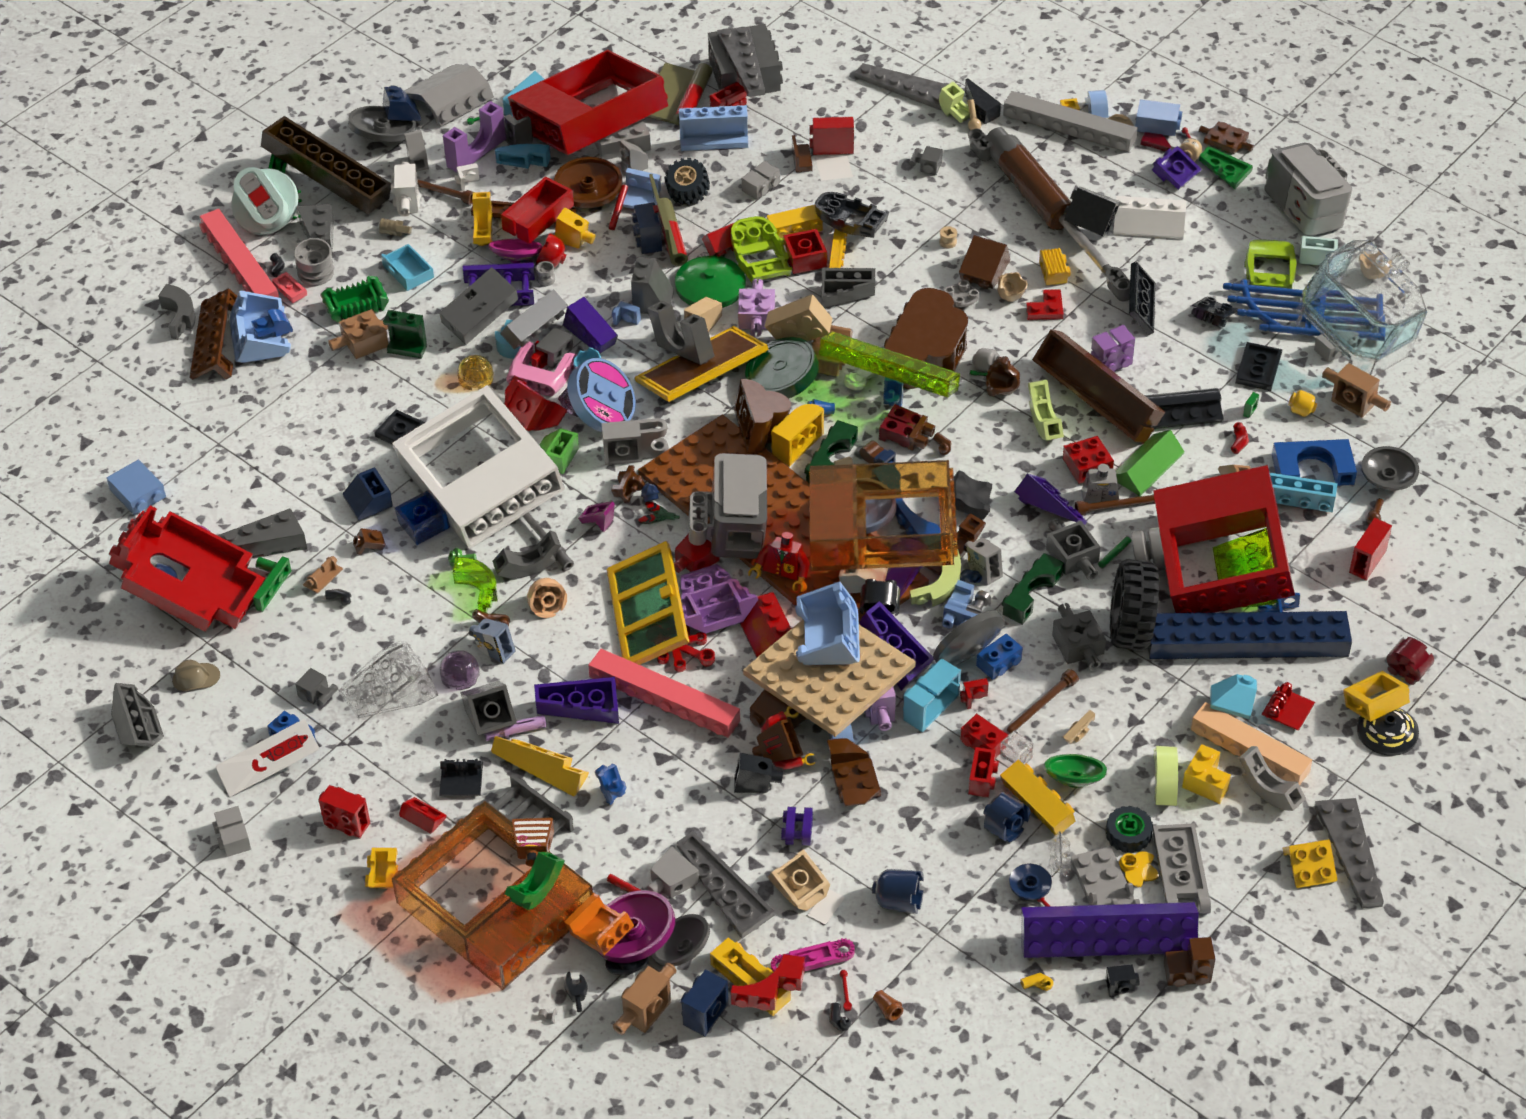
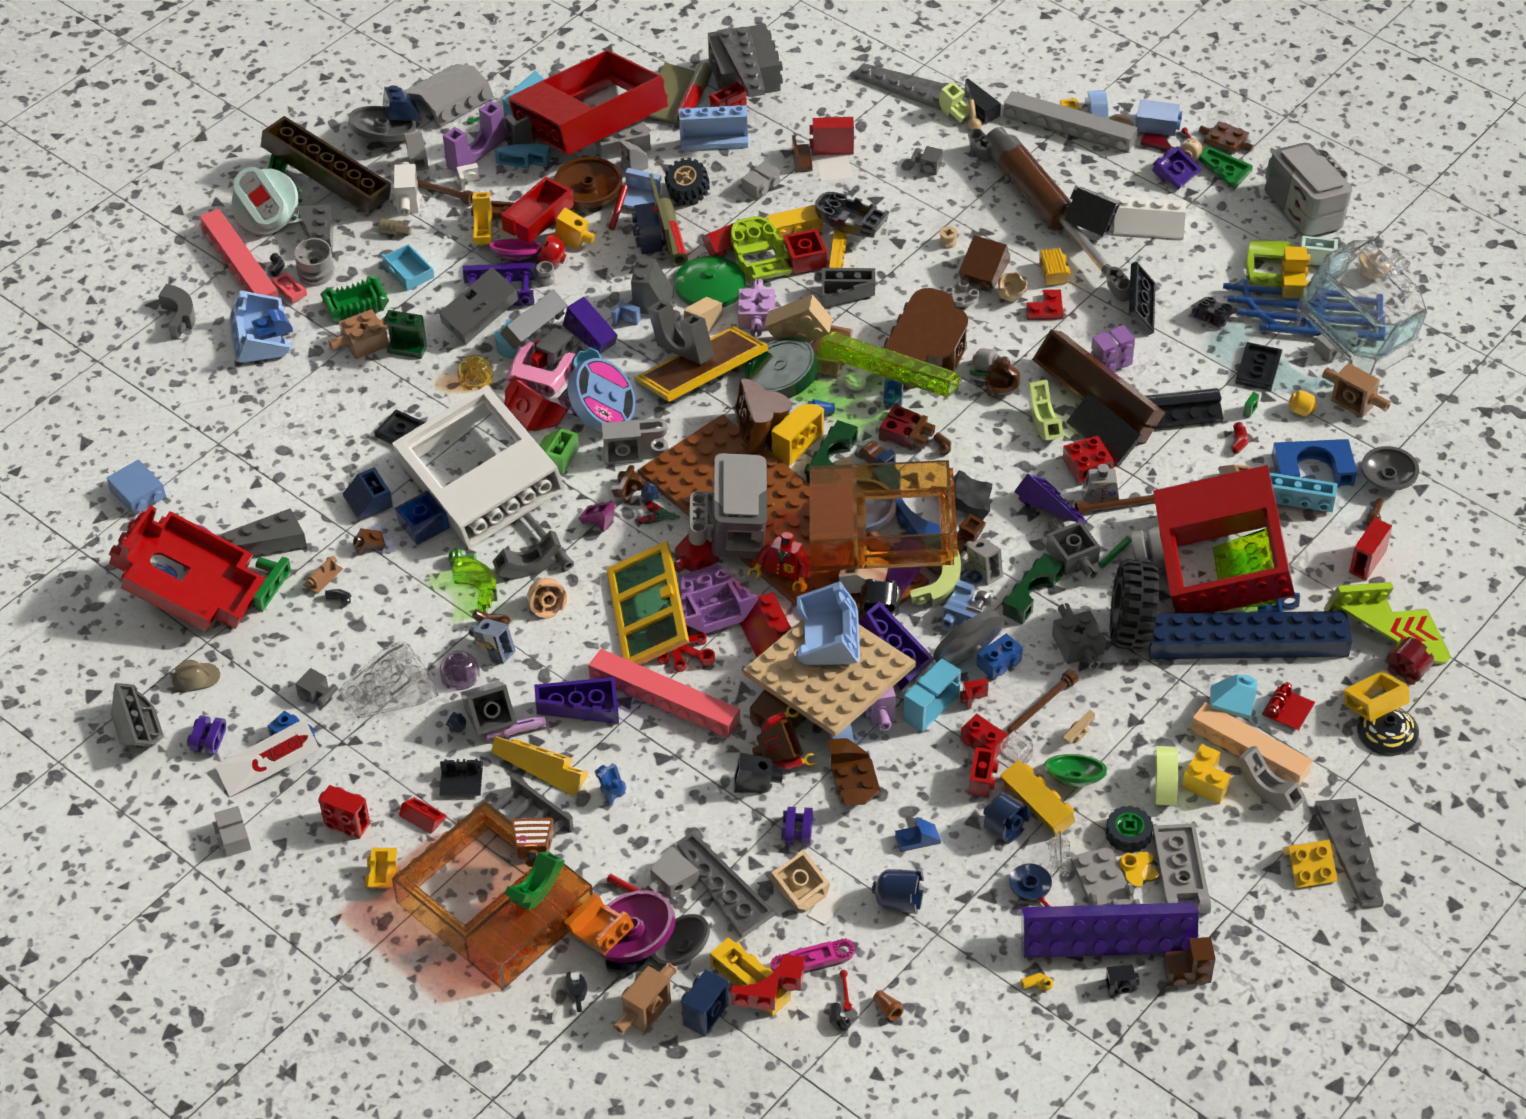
(207, 734): none -> dark purple brick
(210, 336): reddish brown bracket -> none
(456, 722): none -> dark blue plate
(916, 837): none -> blue slope
(1096, 419): none -> black tile
(1149, 462): bright green slope -> none
(1294, 271): none -> yellow brick
(1370, 606): none -> lime piece

